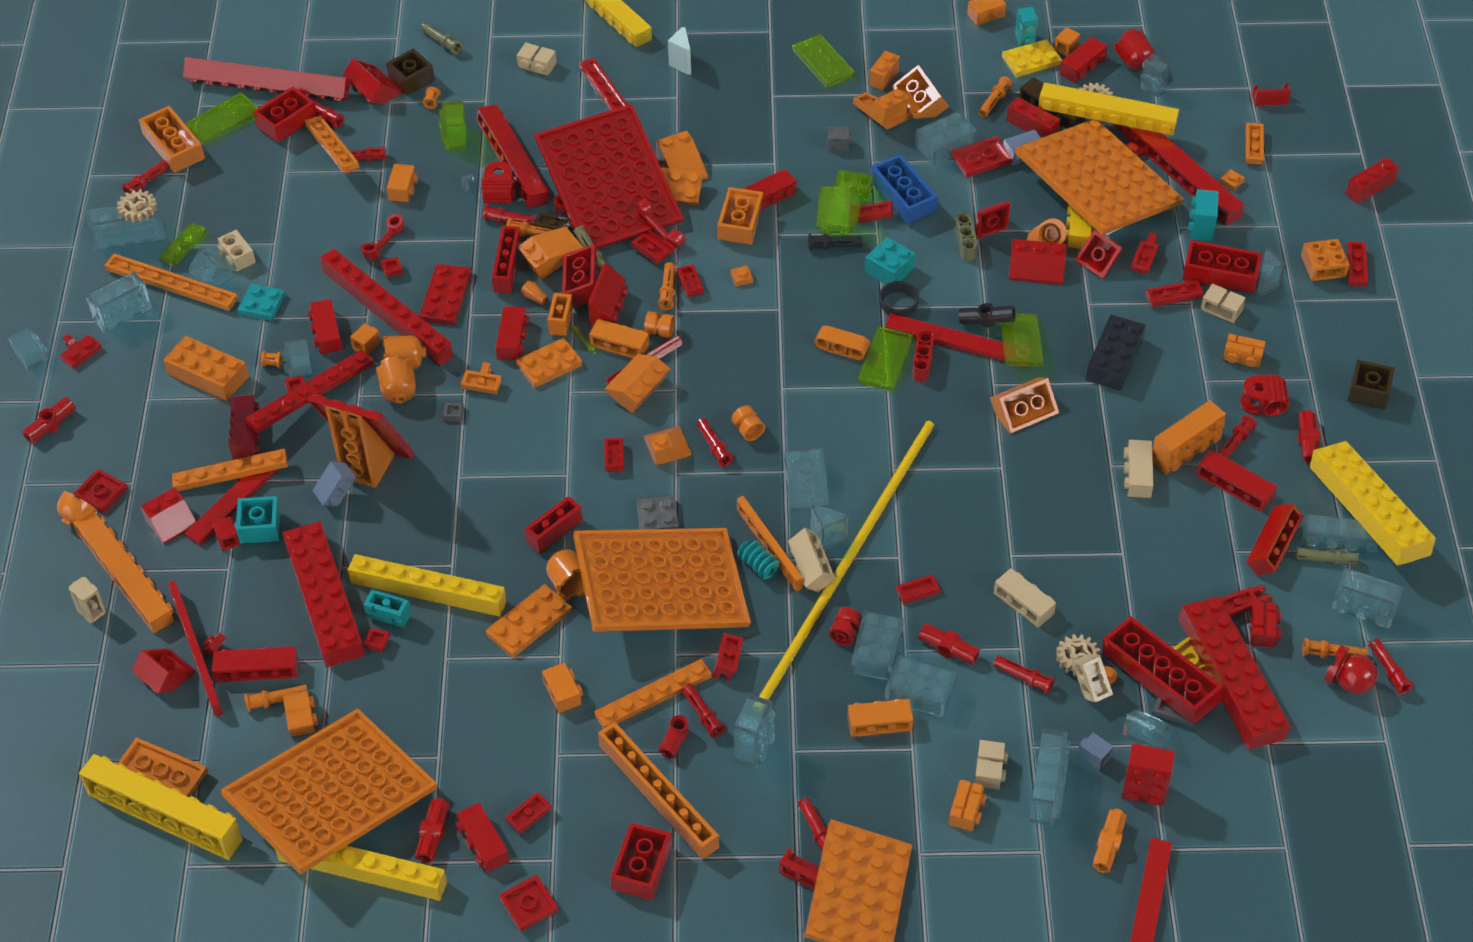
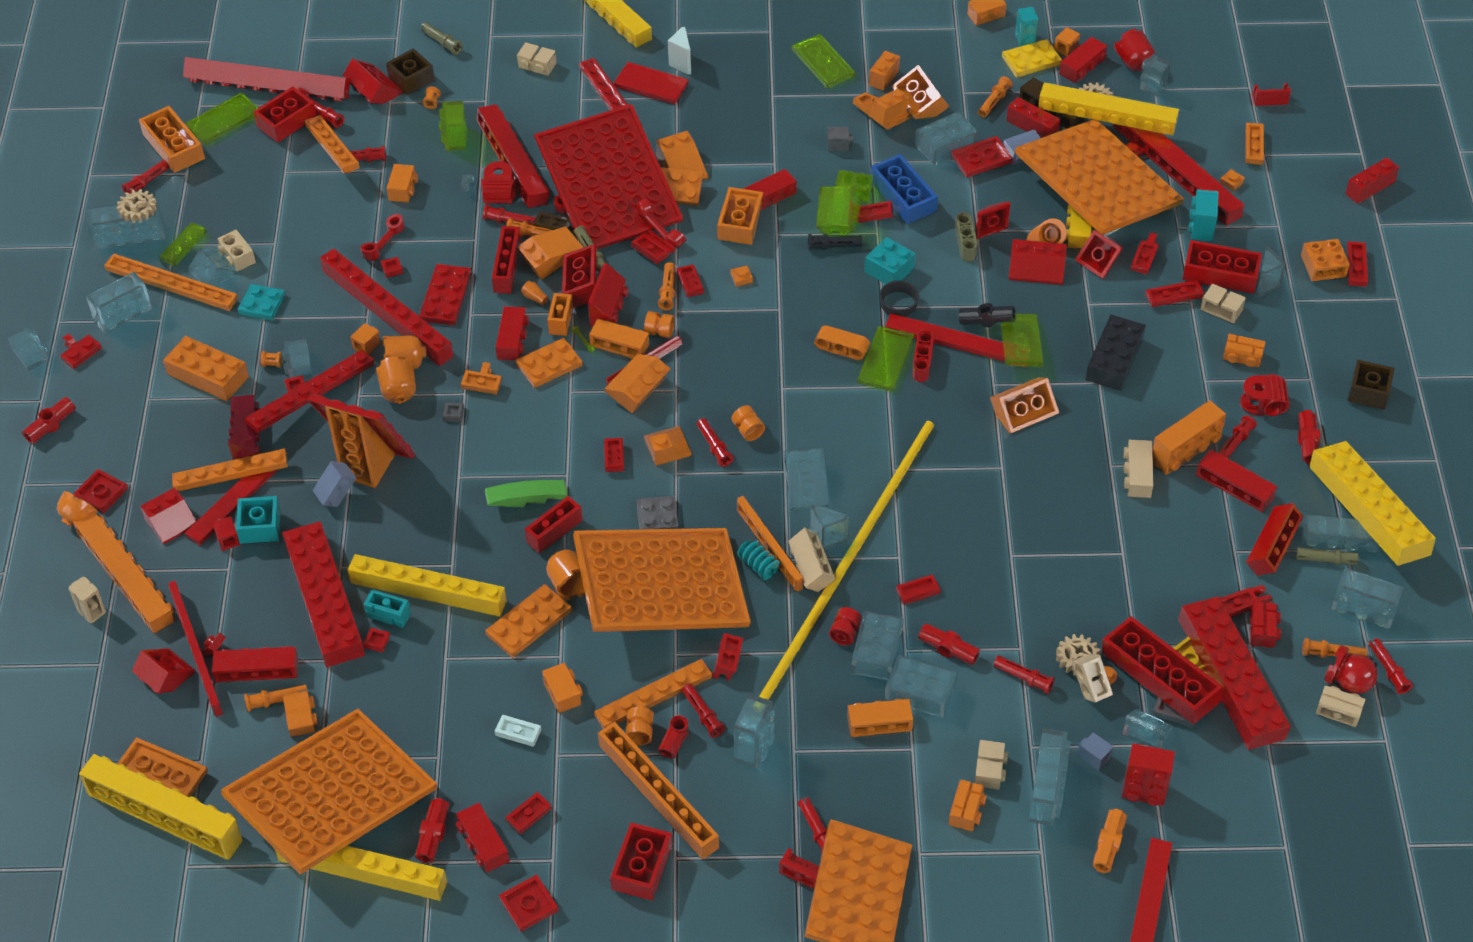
(324, 326): red brick -> none
(517, 730): none -> light aqua plate
(524, 492): none -> bright green slope
(640, 725): none -> orange wheel
(651, 83): none -> red tile
(1024, 597): tan brick -> none
(1340, 705): none -> tan brick

